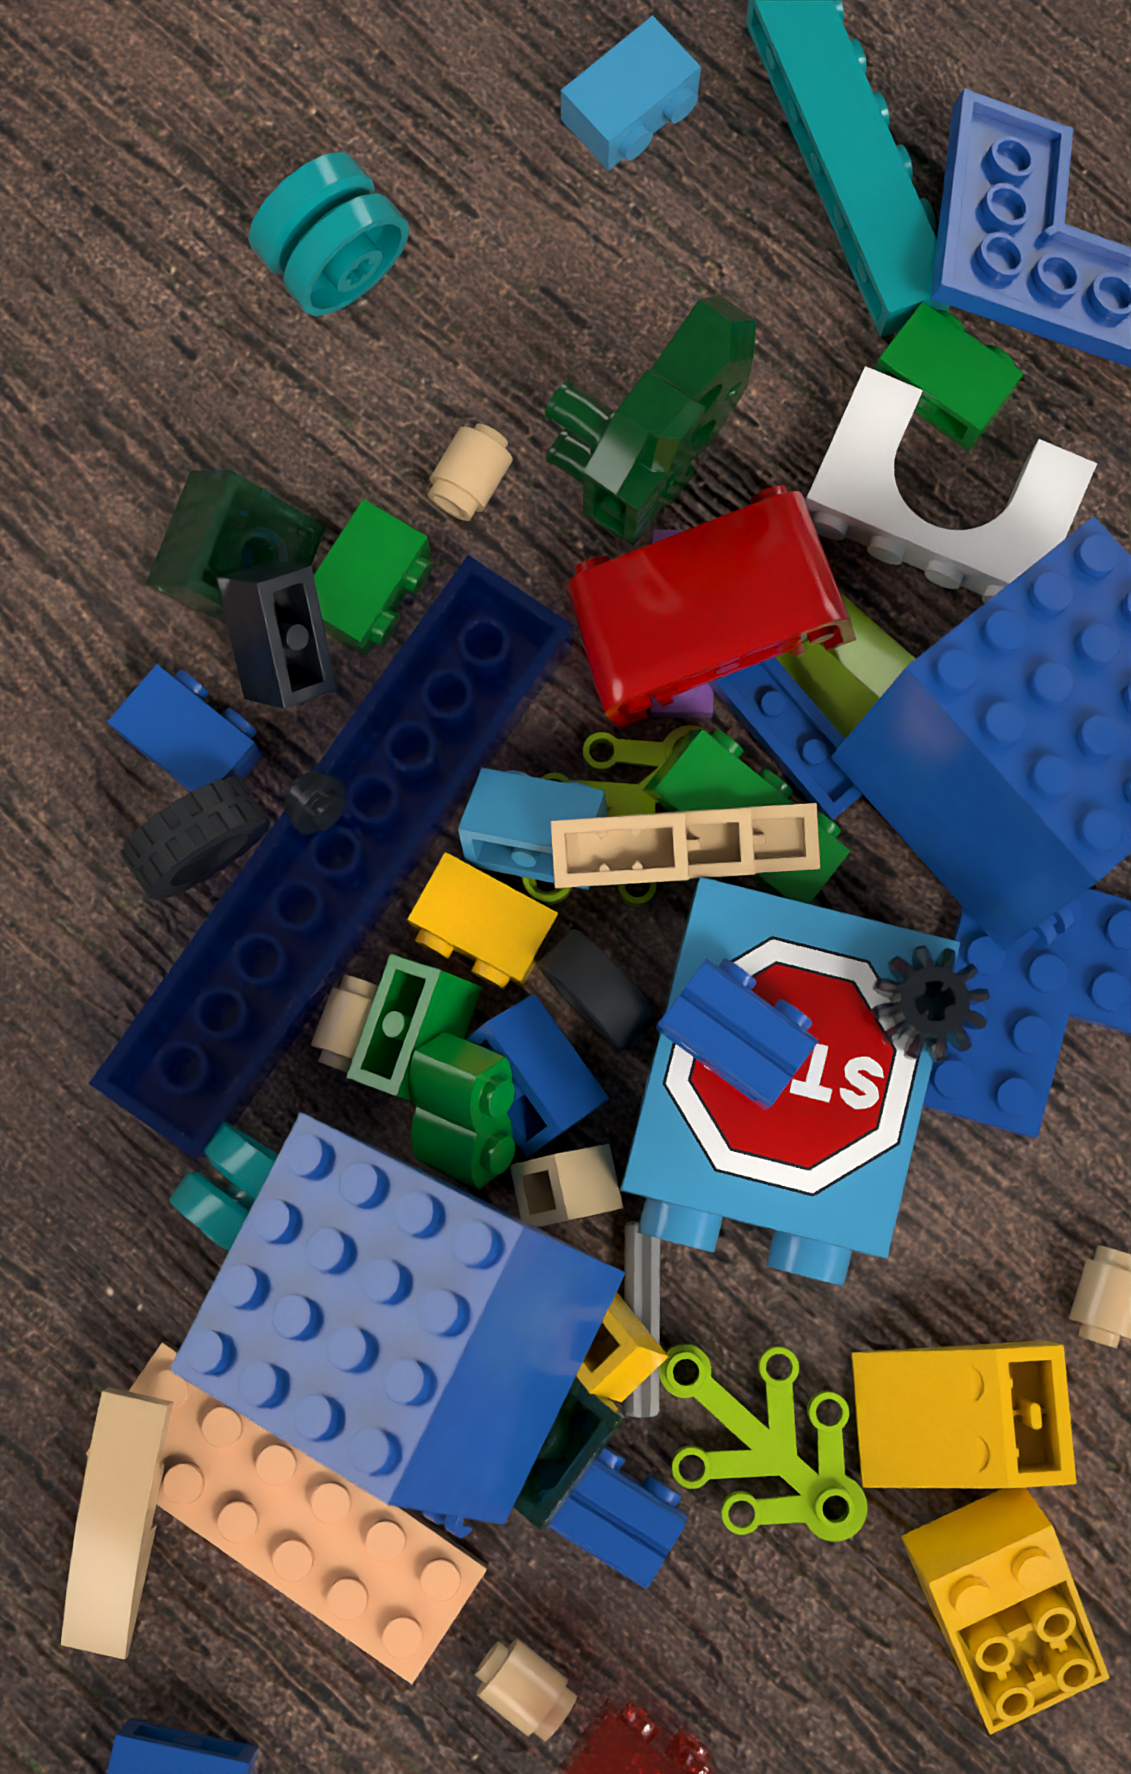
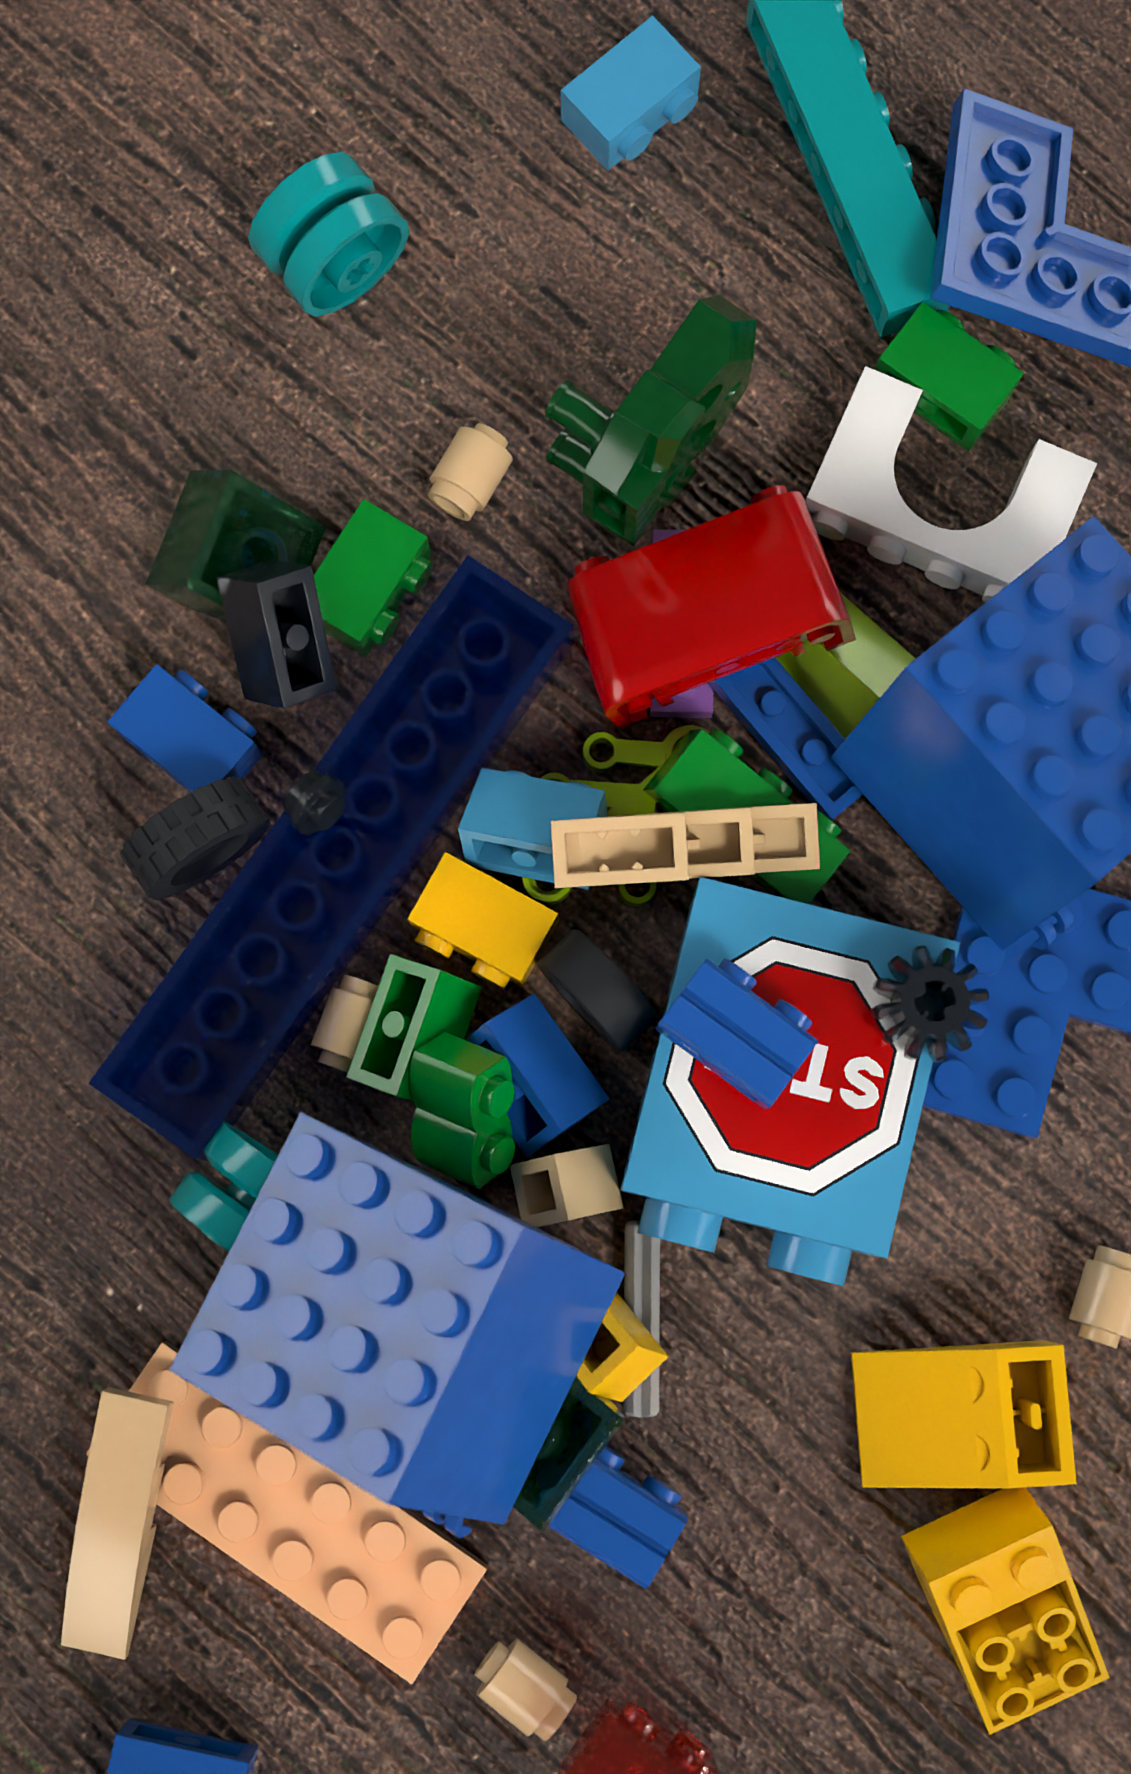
(771, 1449): lime plant -> none

